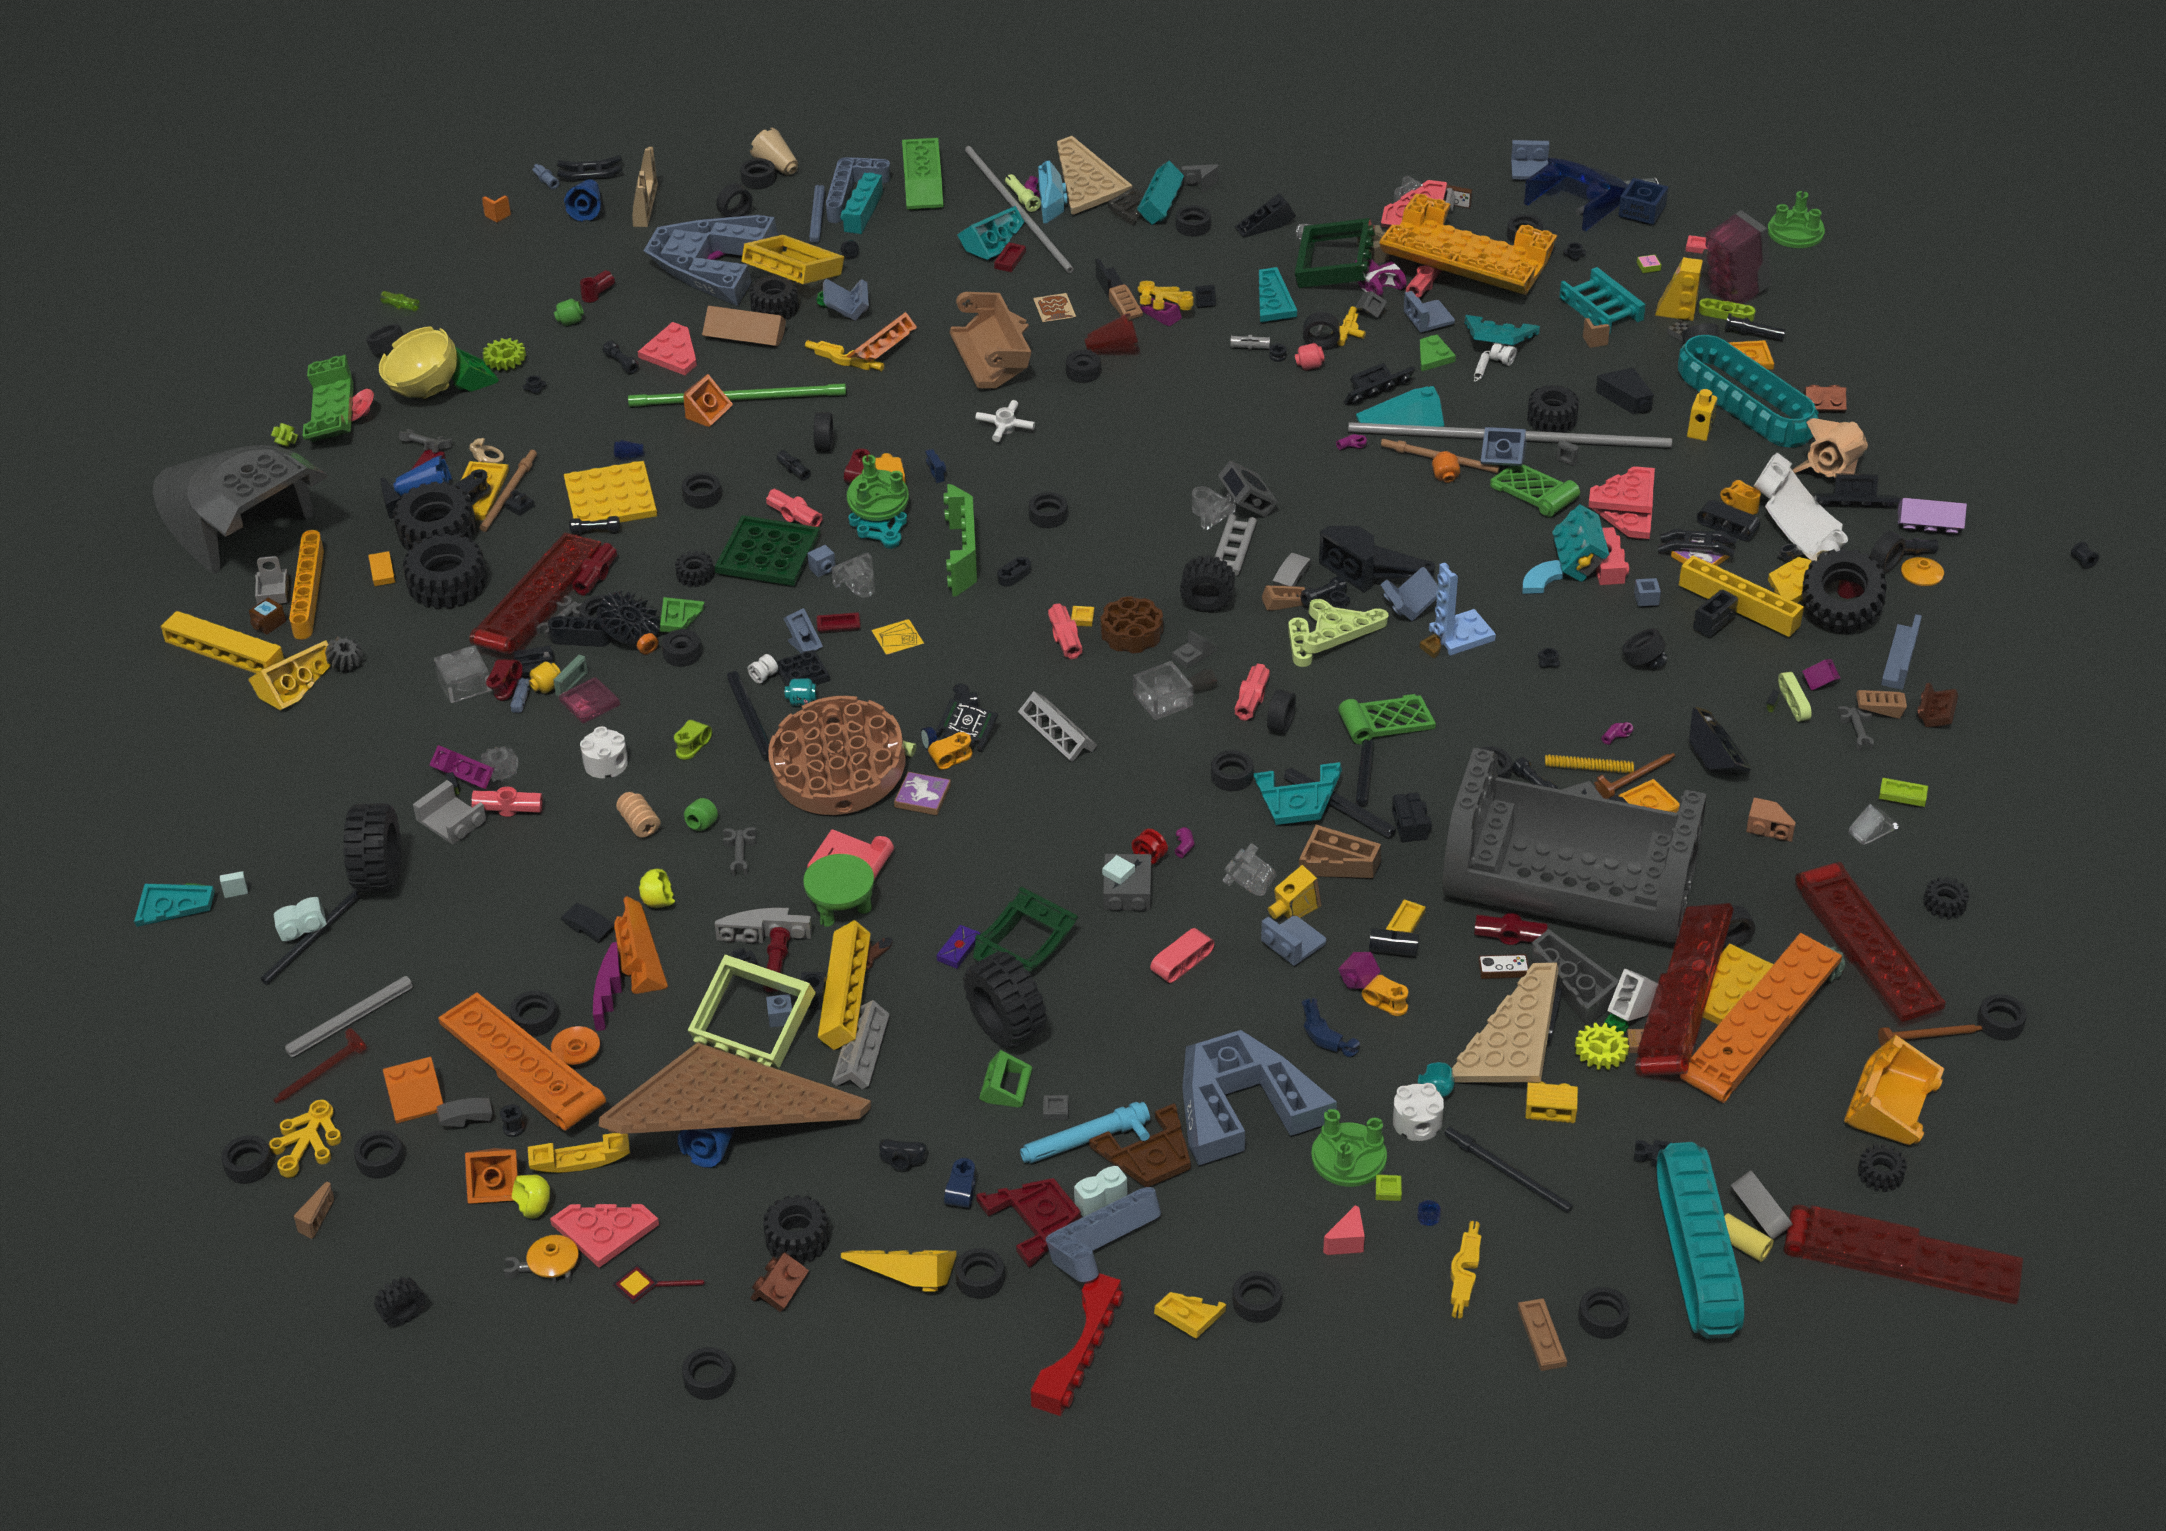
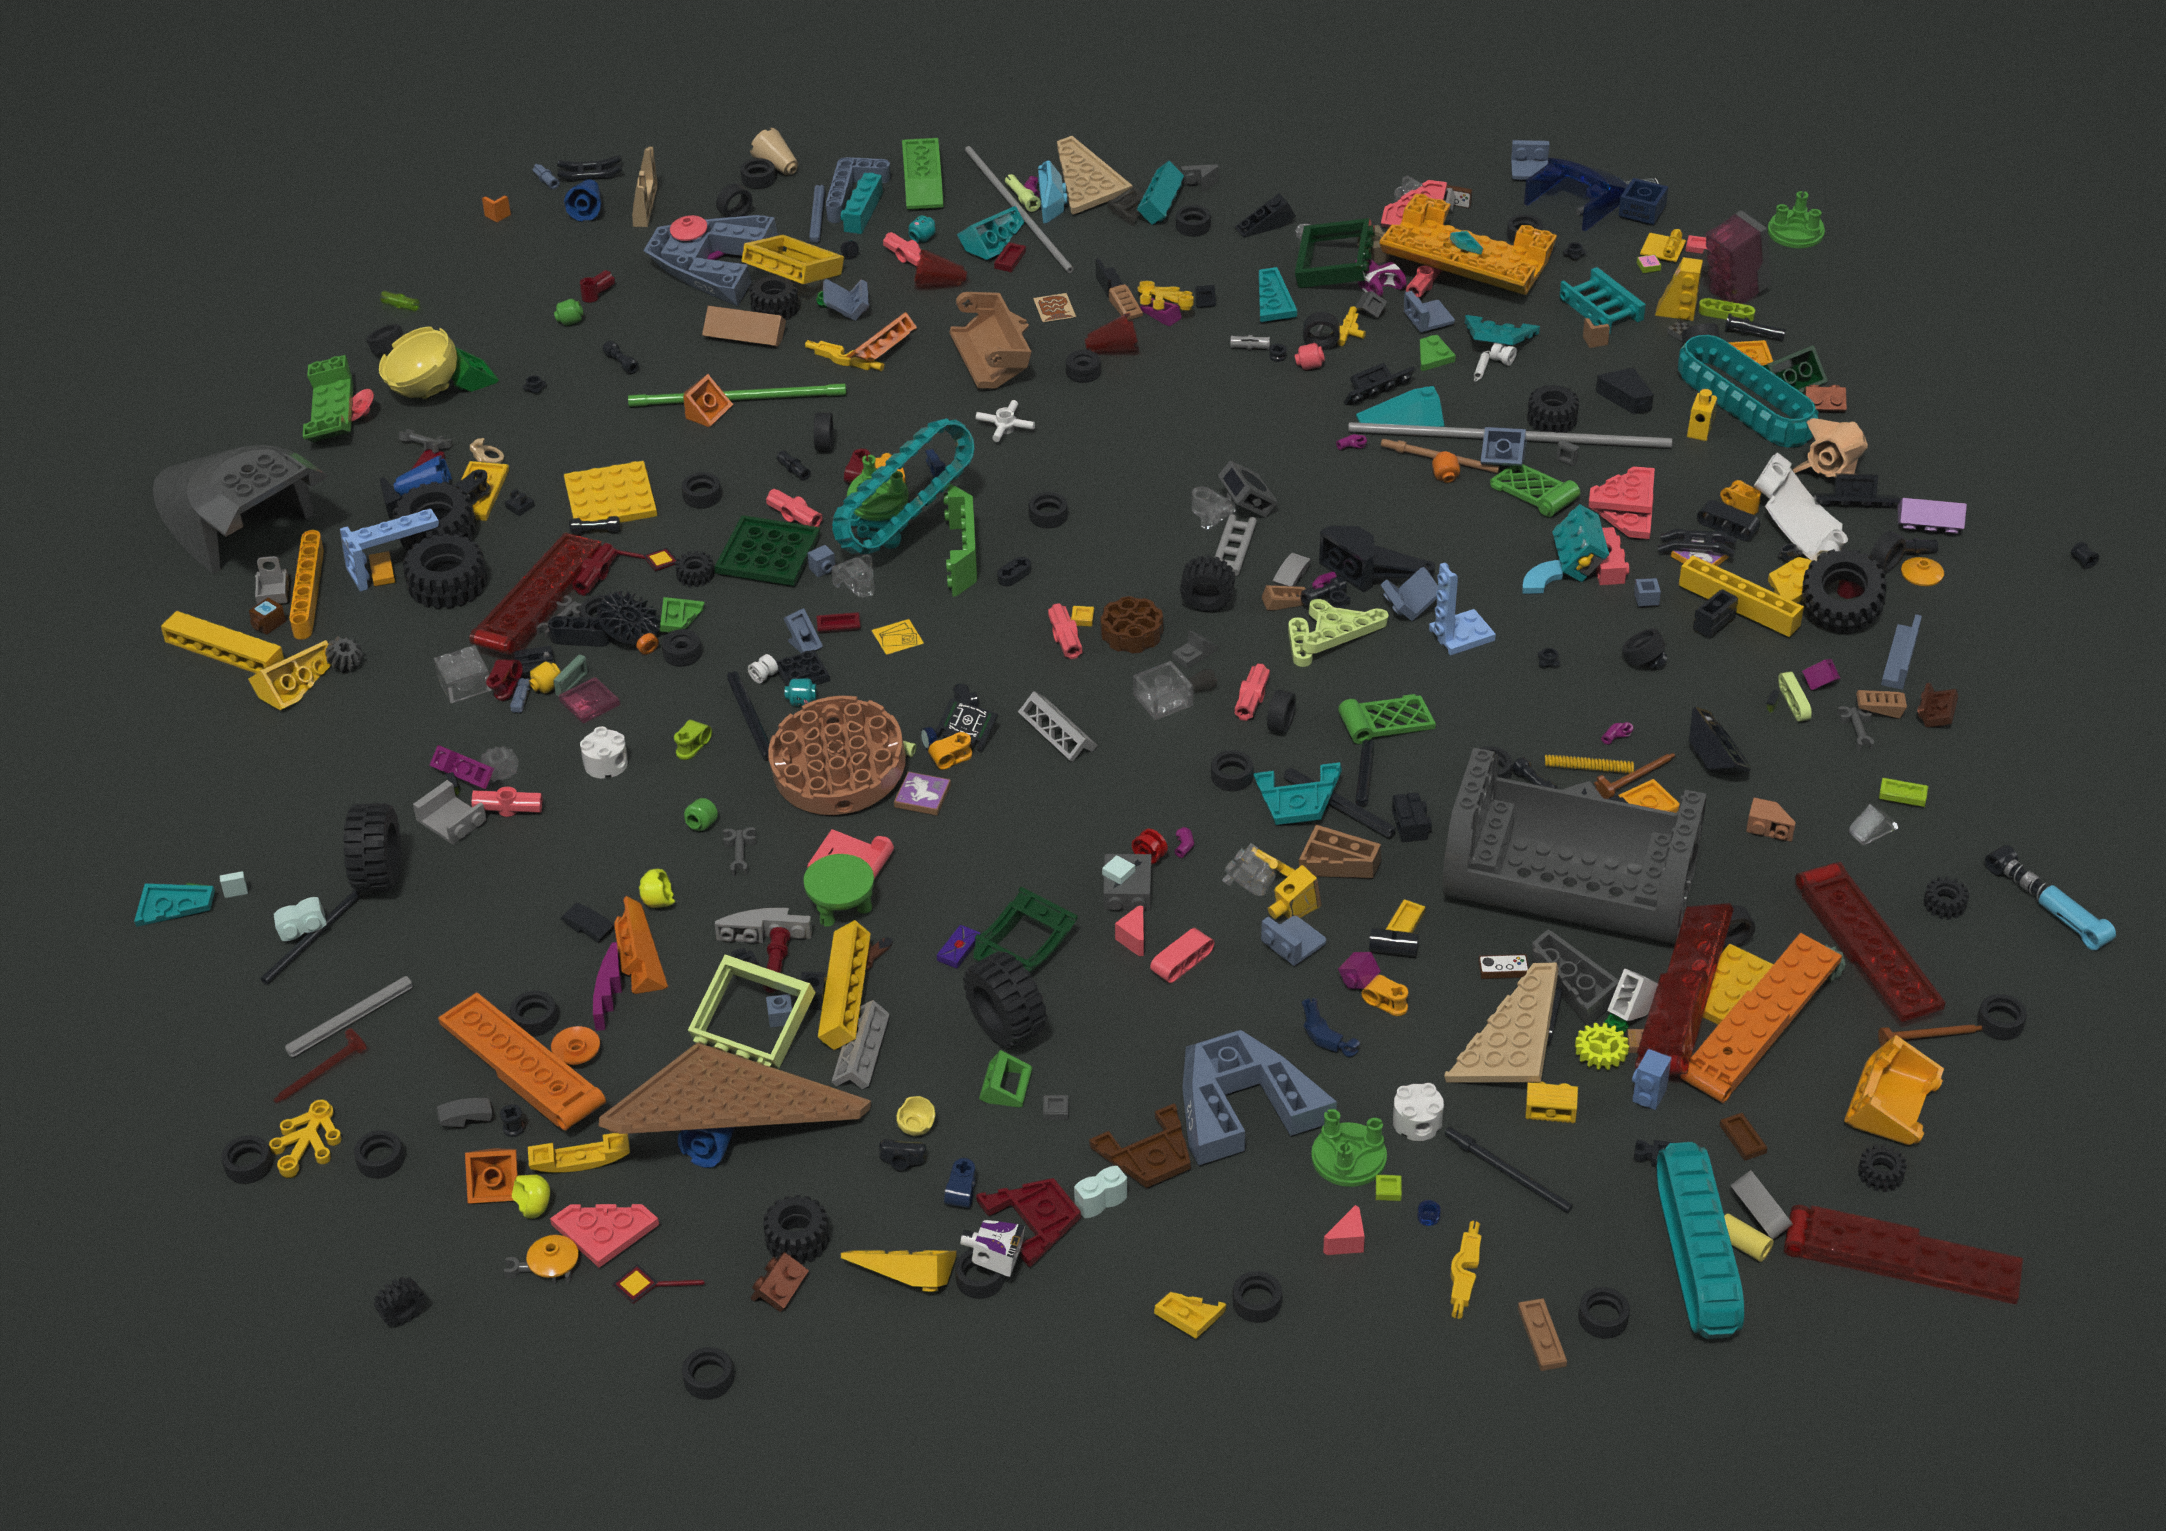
(284, 435): lime gear -> none
(313, 1212): medium nougat slope -> none
(356, 541): none -> light blue bracket
(413, 1089): orange slope -> none
(504, 354): lime gear -> none
(524, 466): medium nougat bar -> none
(626, 449): clear blue cone -> none
(638, 814): light nougat piece -> none
(657, 559): none -> piece
(671, 349): coral plate -> none
(688, 228): none -> coral dish
(842, 518): none -> teal piece
(904, 250): none -> coral piece
(916, 1116): none -> light yellow hair
(922, 229): none -> teal head
(937, 271): none -> clear red cone
(995, 1245): none -> white torso
(1057, 1382): red arch -> none
(1074, 1244): sand blue beam -> none
(1121, 1120): medium azure cylinder -> none
(1130, 931): none -> coral slope
(1274, 863): none -> yellow piece
(1323, 579): none -> magenta arm
(1431, 645): pearl gold tile -> none
(1441, 1076): teal hair -> none
(1466, 242): none -> teal tile
(1509, 928): dark red piece -> none
(1651, 1079): none -> medium blue brick
(1664, 246): none -> yellow hinge
(1743, 1136): none -> reddish brown tile
(1799, 369): none -> dark green slope
(2093, 931): none -> piece

